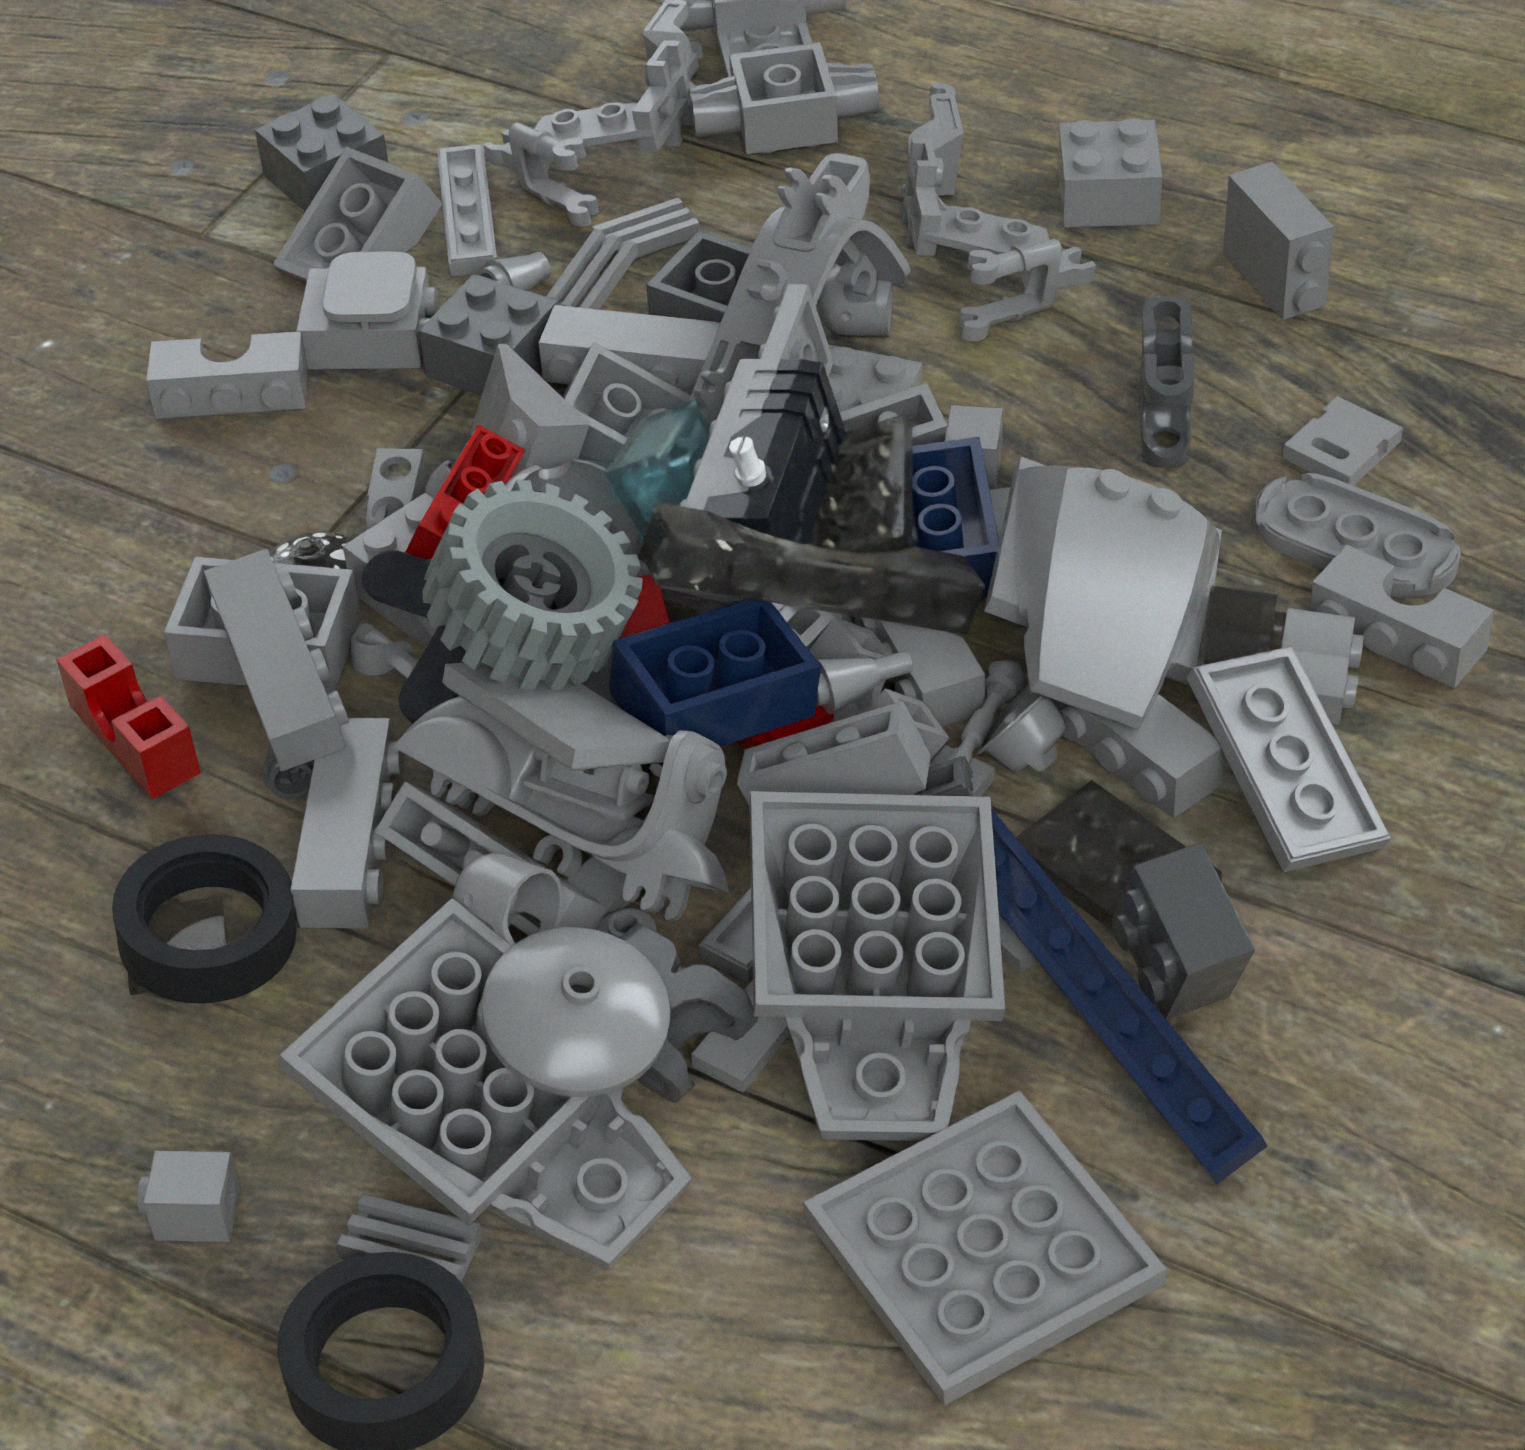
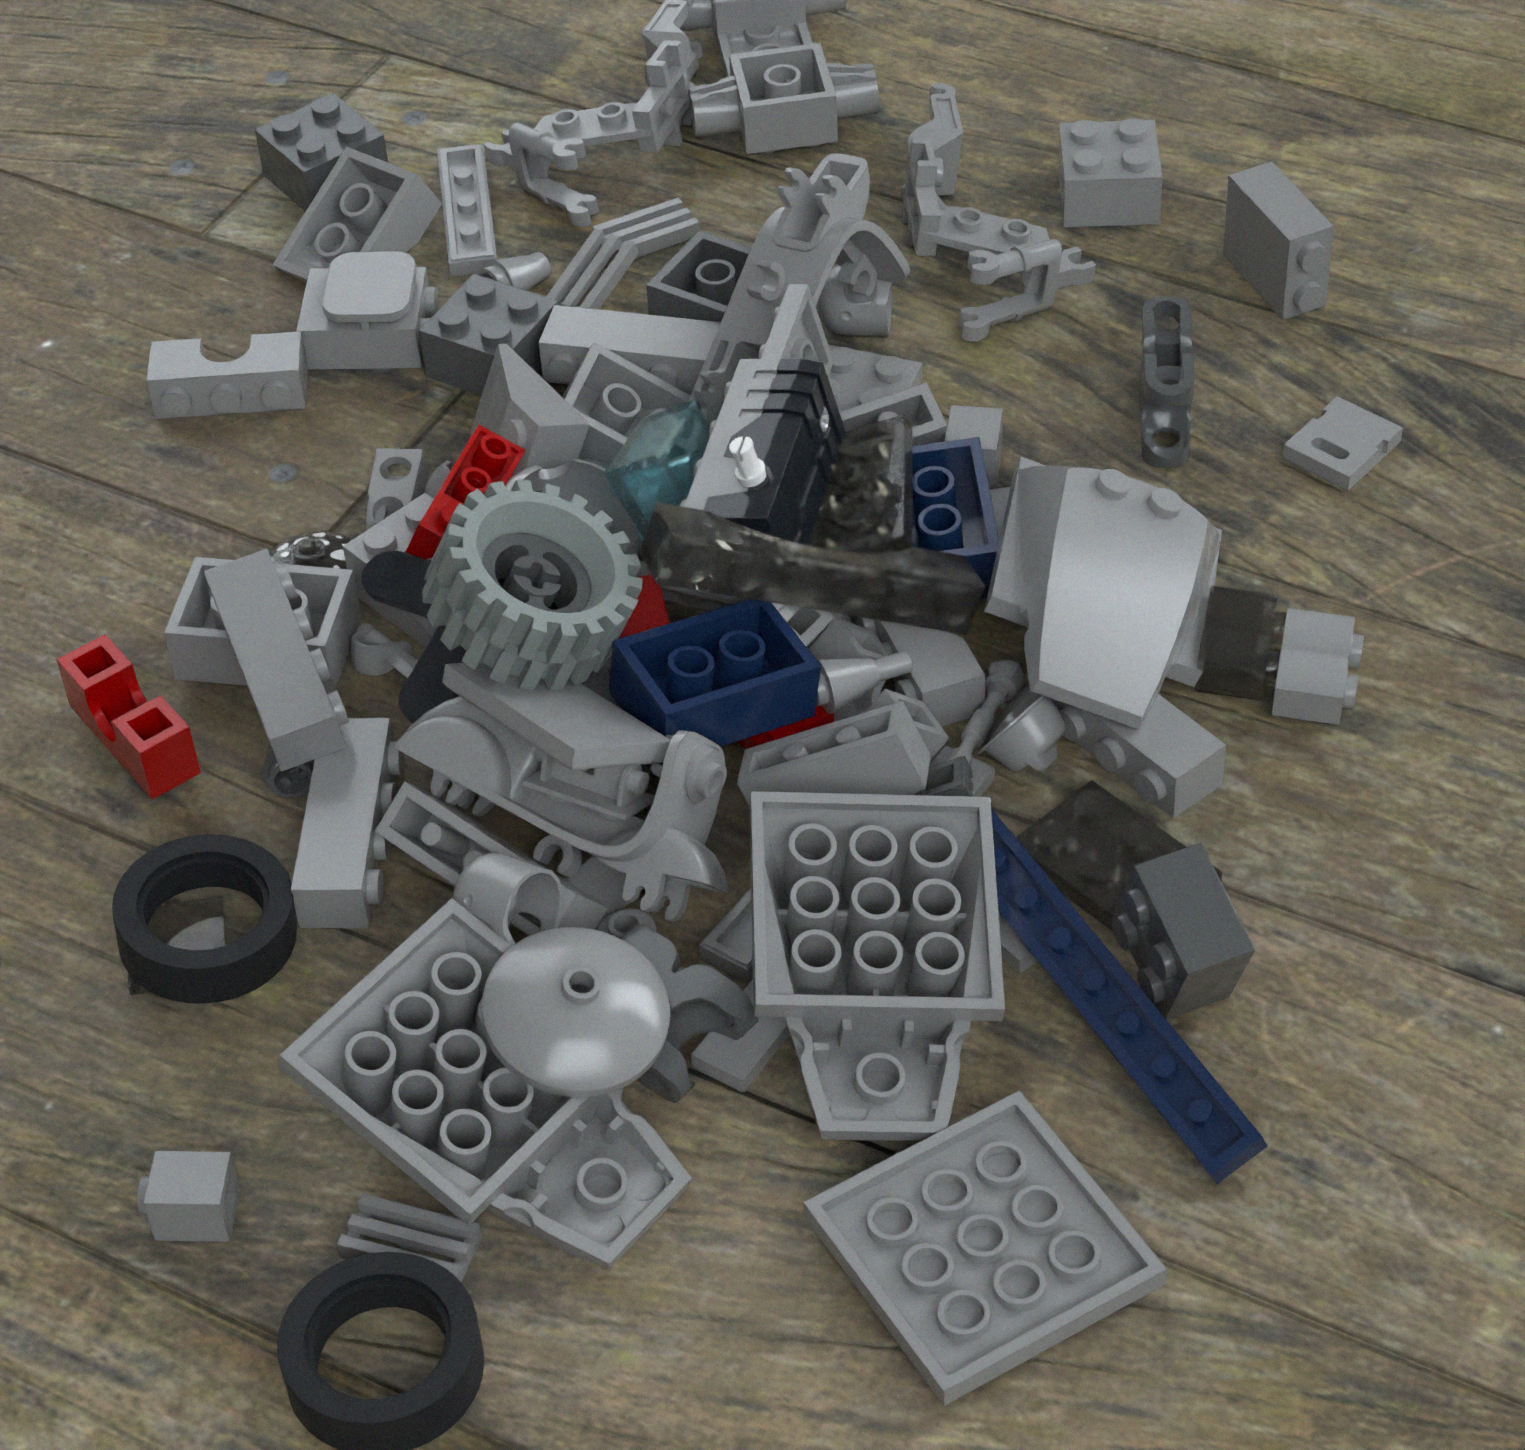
(1288, 759): light grey tile -> none
(1321, 515): light grey tile -> none
(1431, 638): light grey arch -> none

